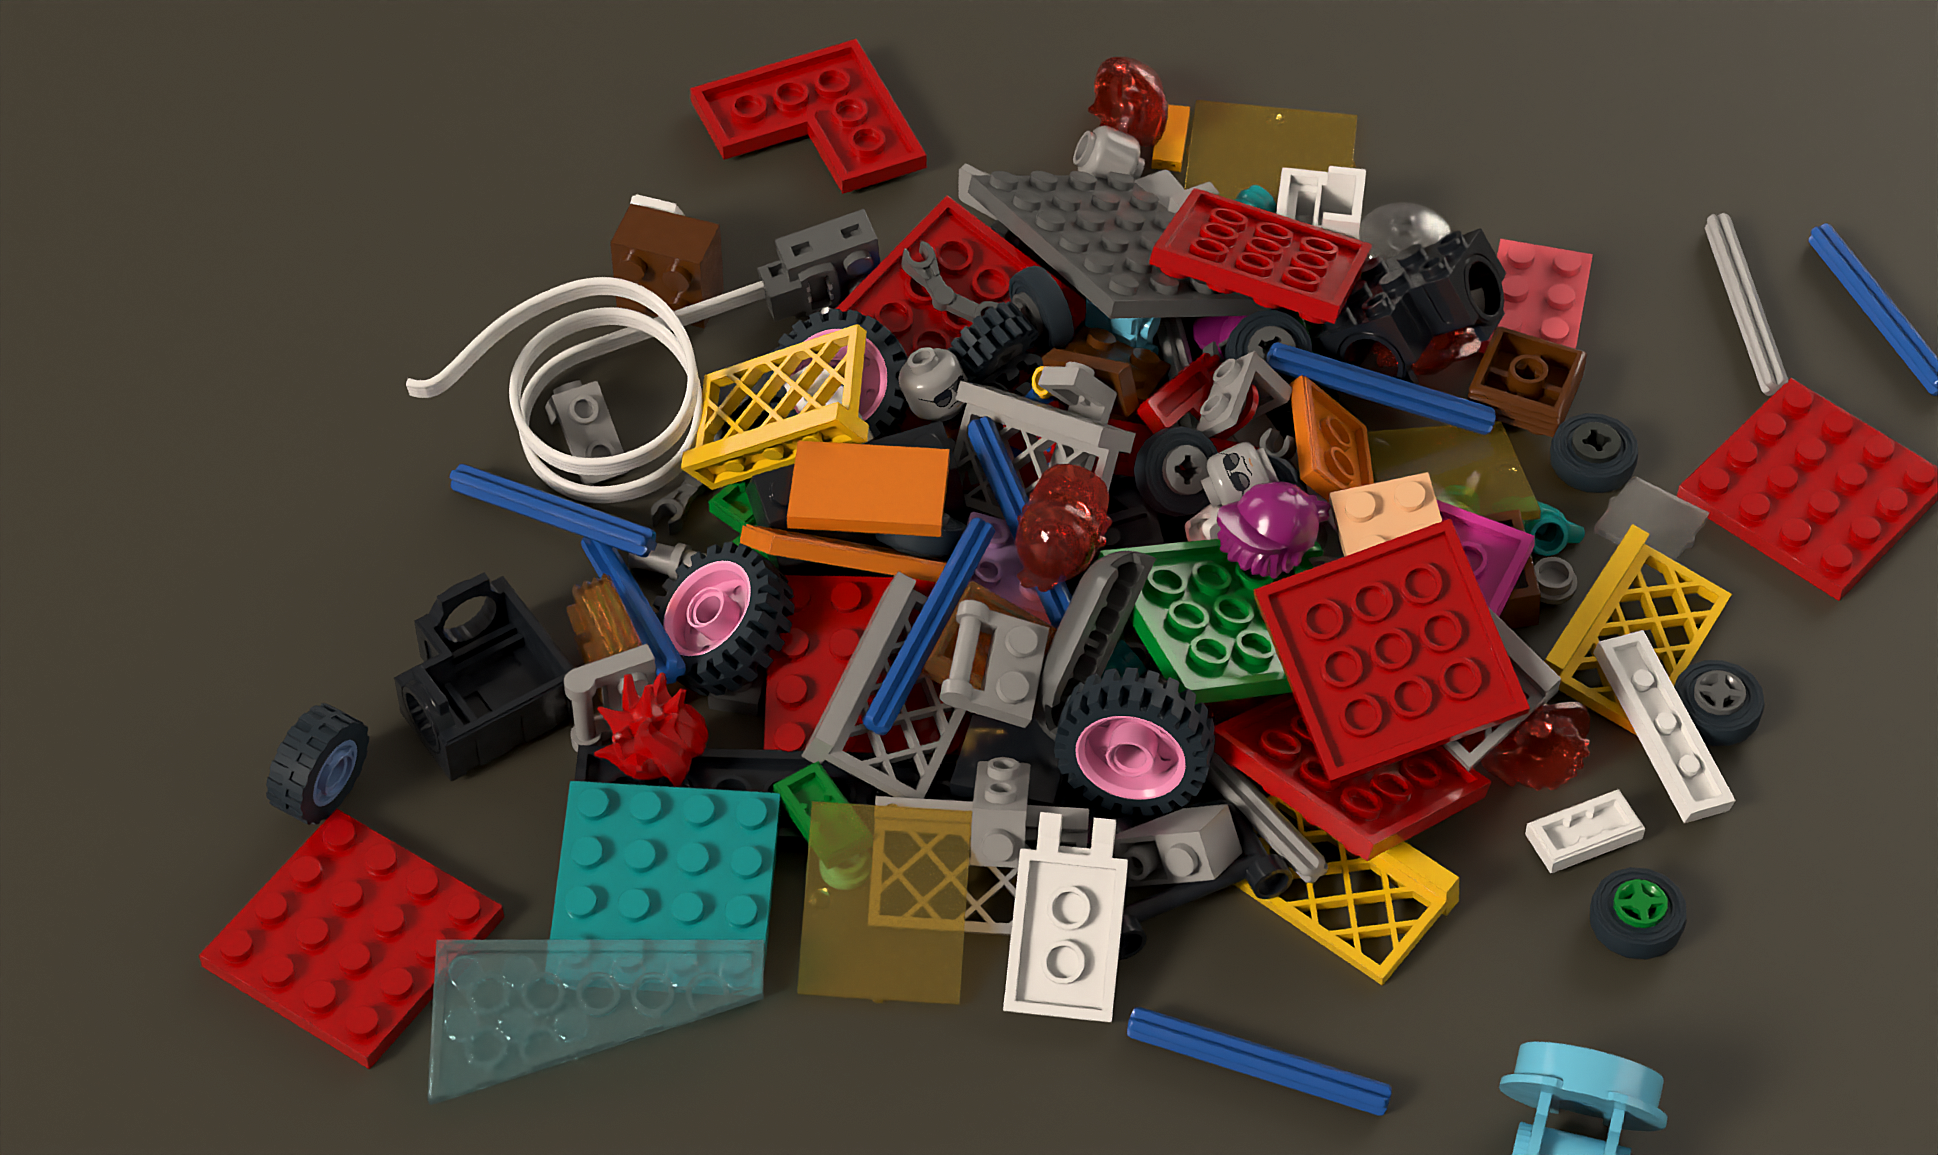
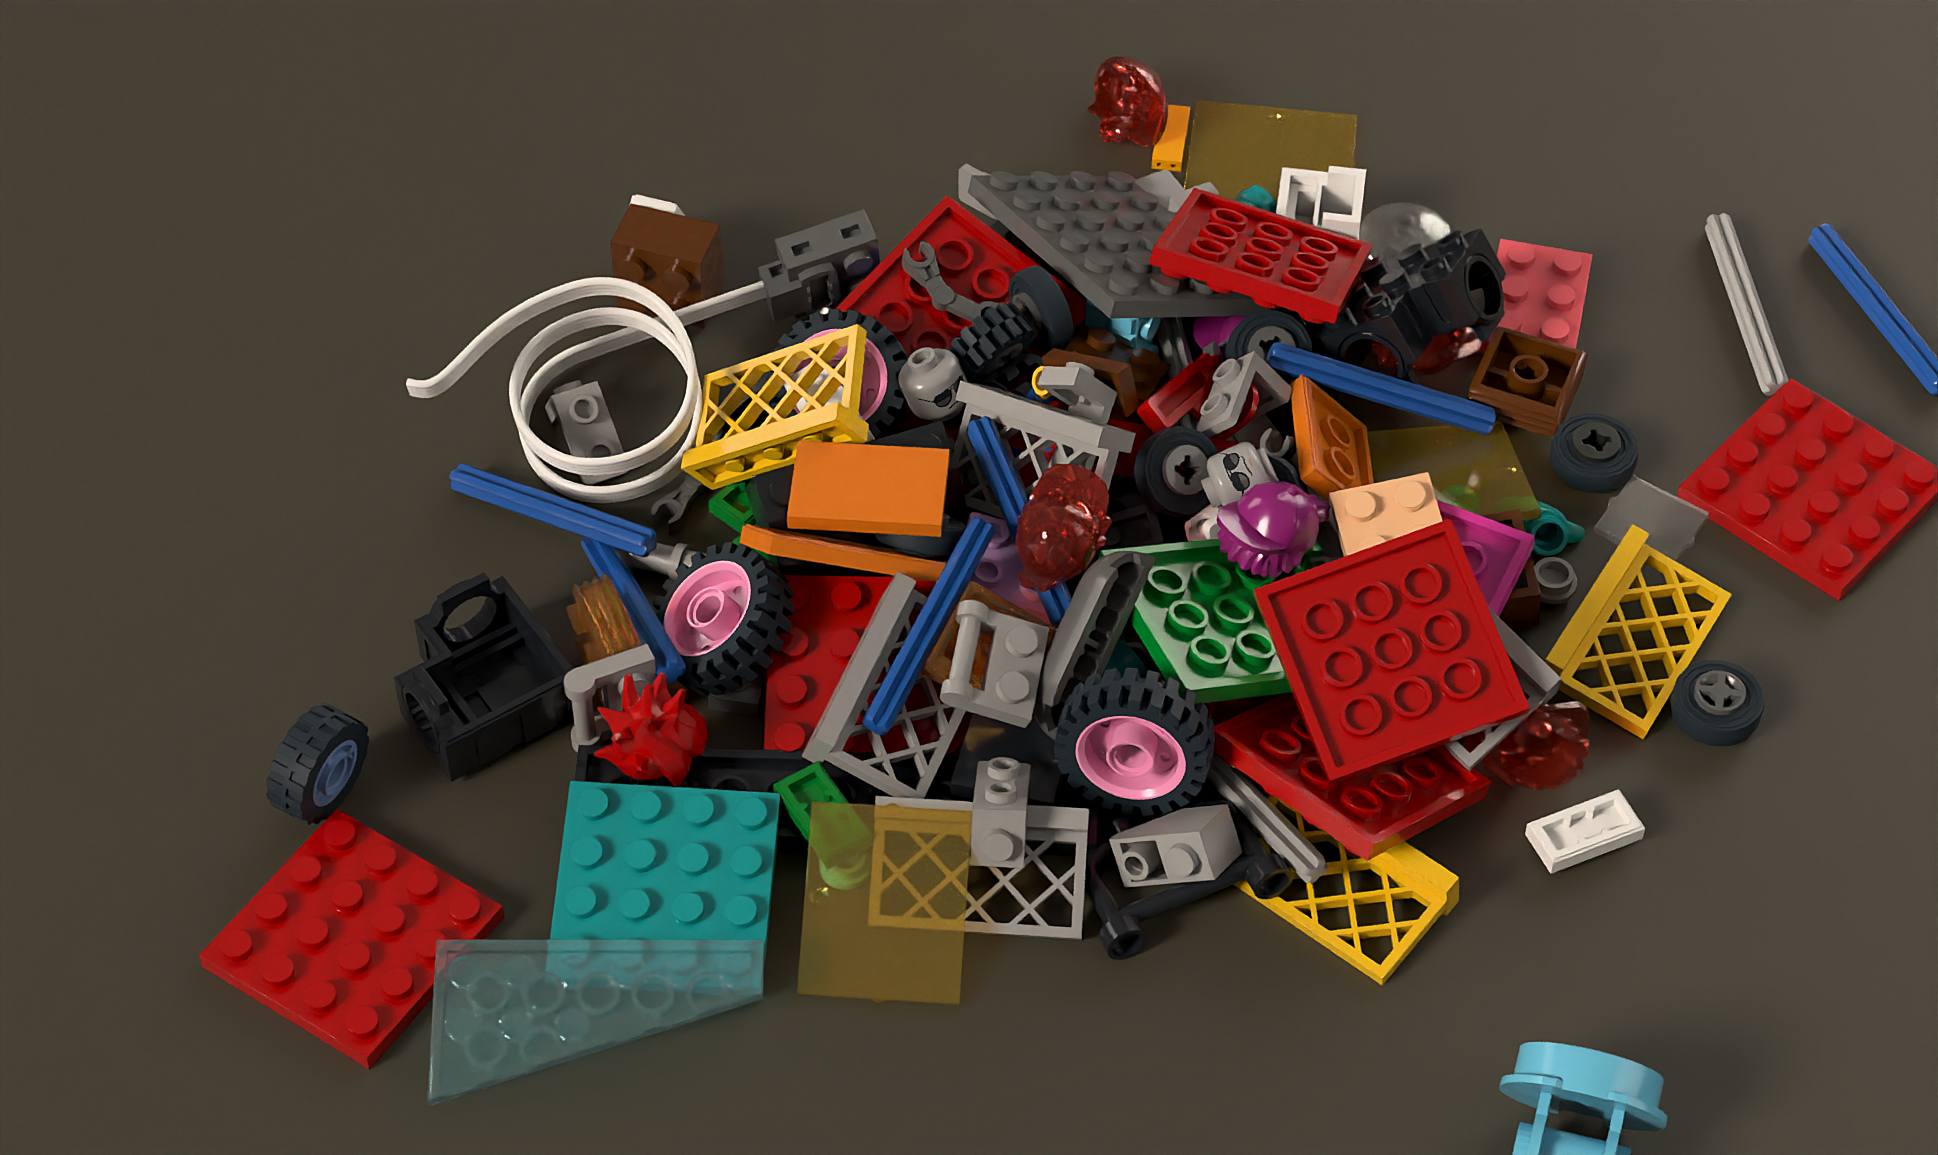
(821, 94): red plate -> none
(1066, 925): white tile -> none
(1108, 151): light grey head -> none
(1259, 1061): blue axle -> none
(1655, 902): black wheel -> none
(1664, 726): white plate -> none

